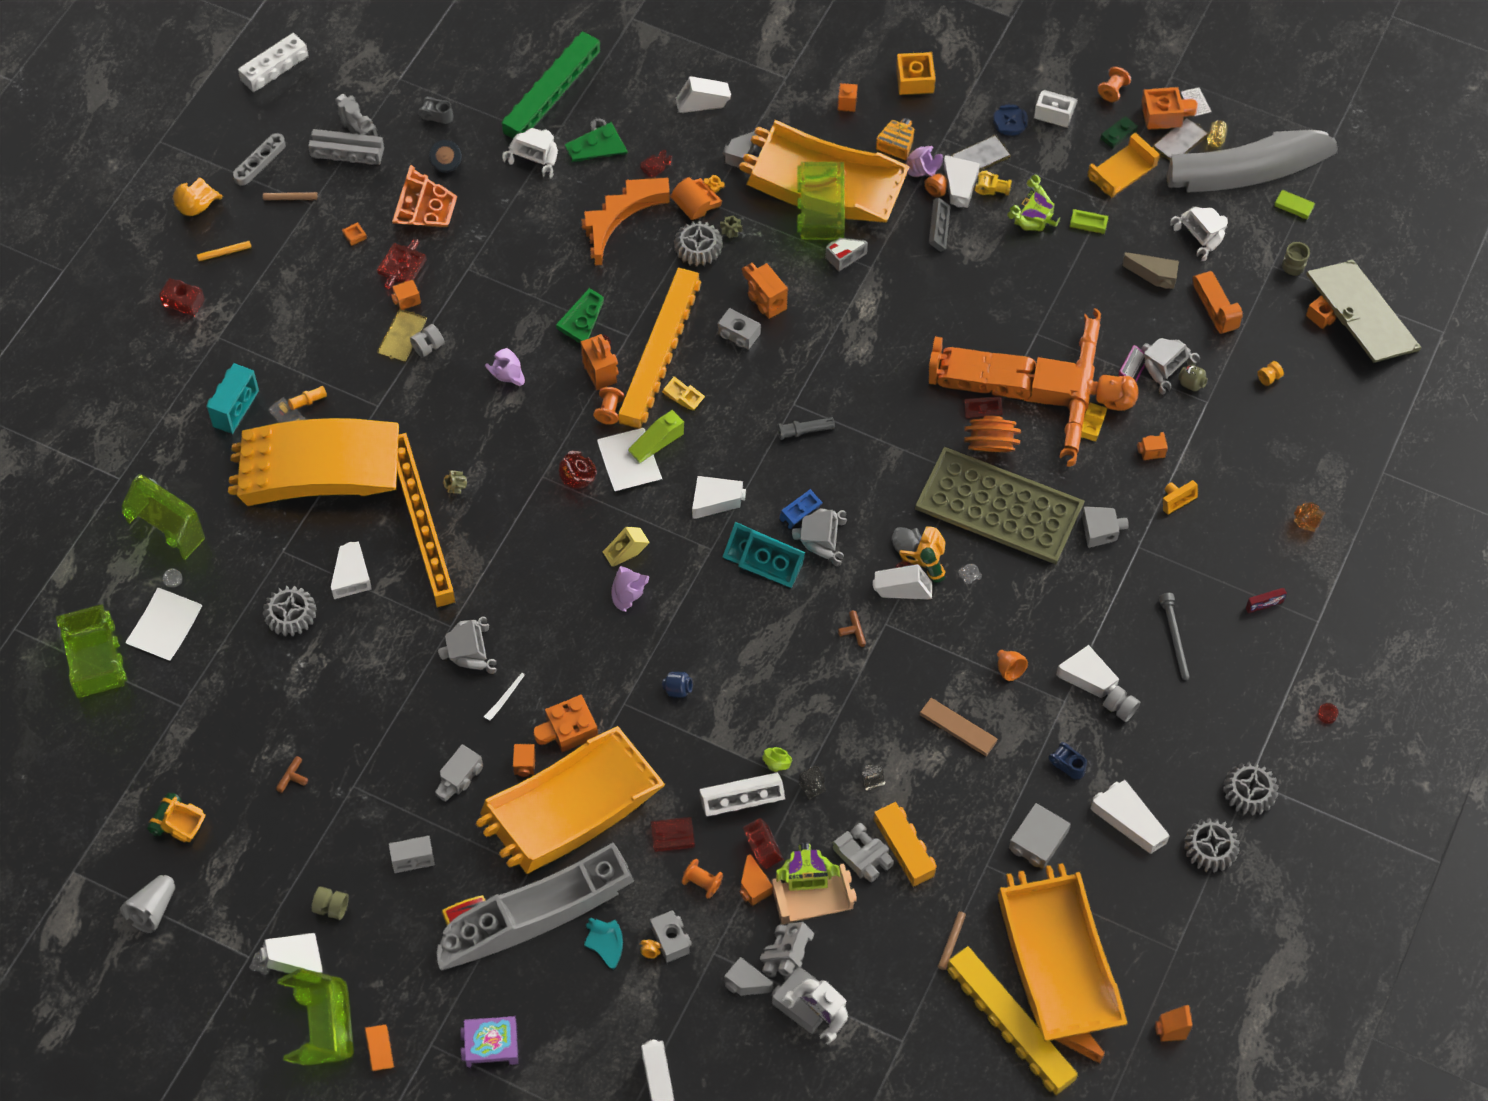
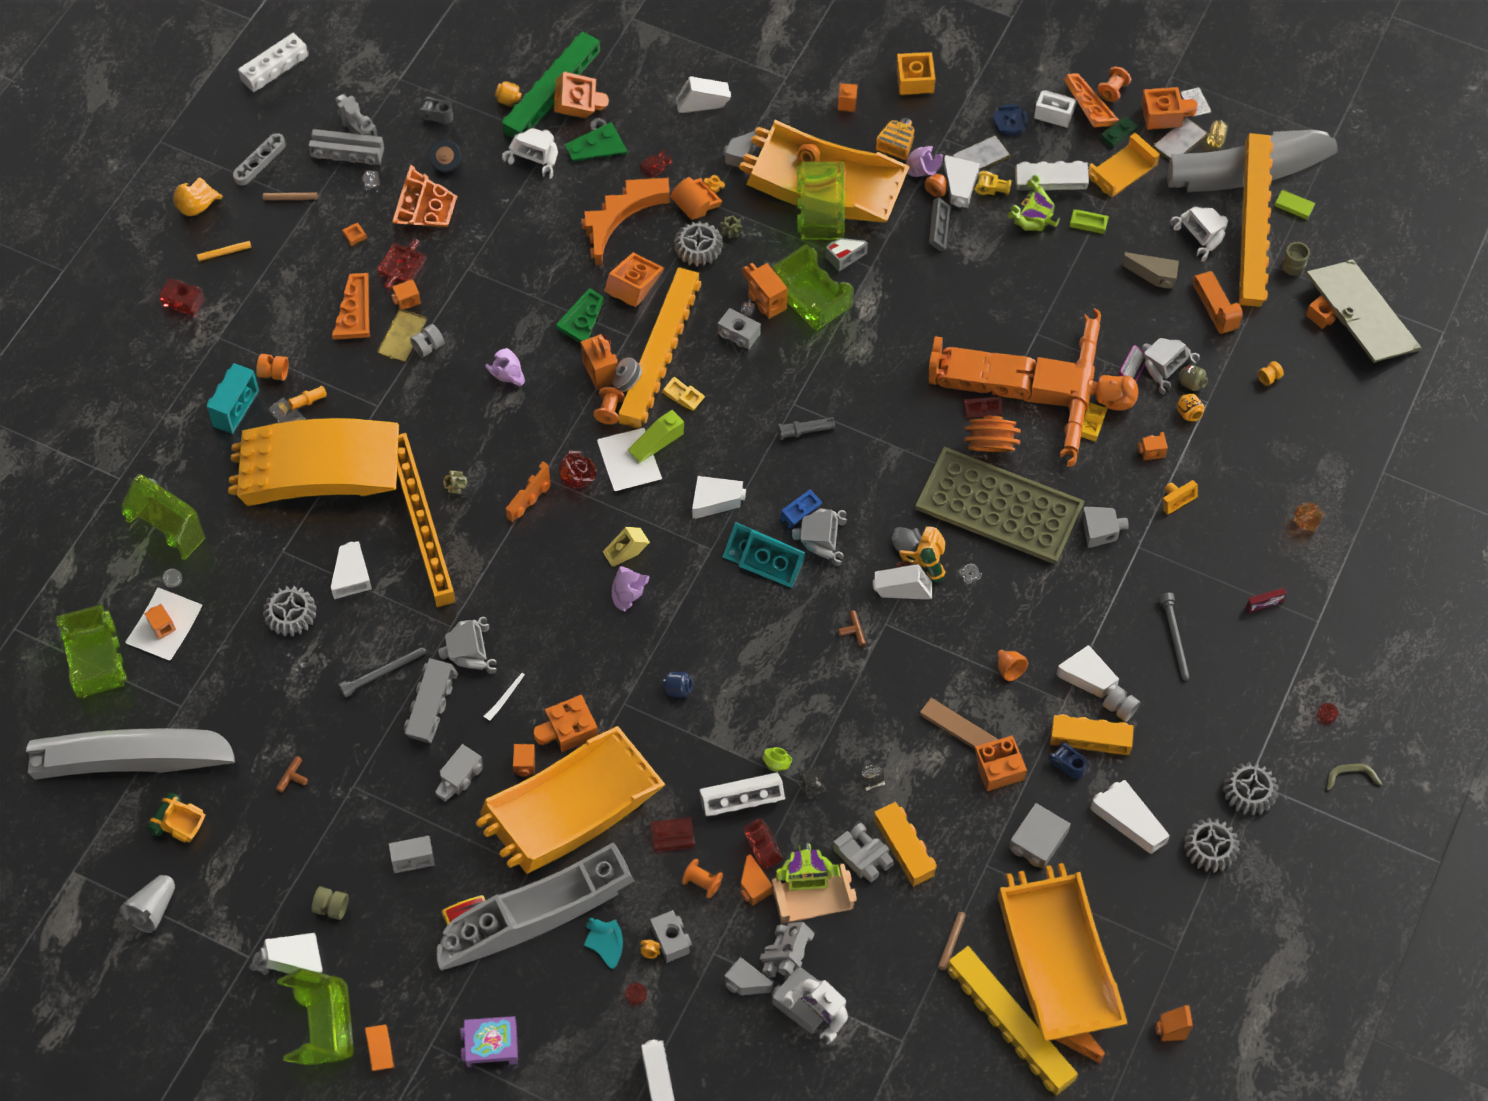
(127, 751): none -> light grey slope
(160, 621): none -> orange brick
(275, 367): none -> orange wheel
(348, 688): none -> dark grey piece
(354, 309): none -> orange wing
(368, 176): none -> clear plate
(430, 700): none -> light grey wedge
(508, 93): none -> light orange head
(524, 498): none -> orange wing
(577, 95): none -> orange brick
(627, 374): none -> light grey piece
(633, 279): none -> orange slope
(636, 993): none -> clear red tile
(747, 308): none -> clear plate
(808, 153): none -> orange cone
(811, 289): none -> clear neon green windscreen
(1000, 763): none -> orange slope
(1053, 175): none -> white brick
(1091, 104): none -> orange wing
(1092, 734): none -> light orange brick
(1190, 407): none -> light orange head
(1255, 220): none -> light orange brick
(1352, 768): none -> olive animal

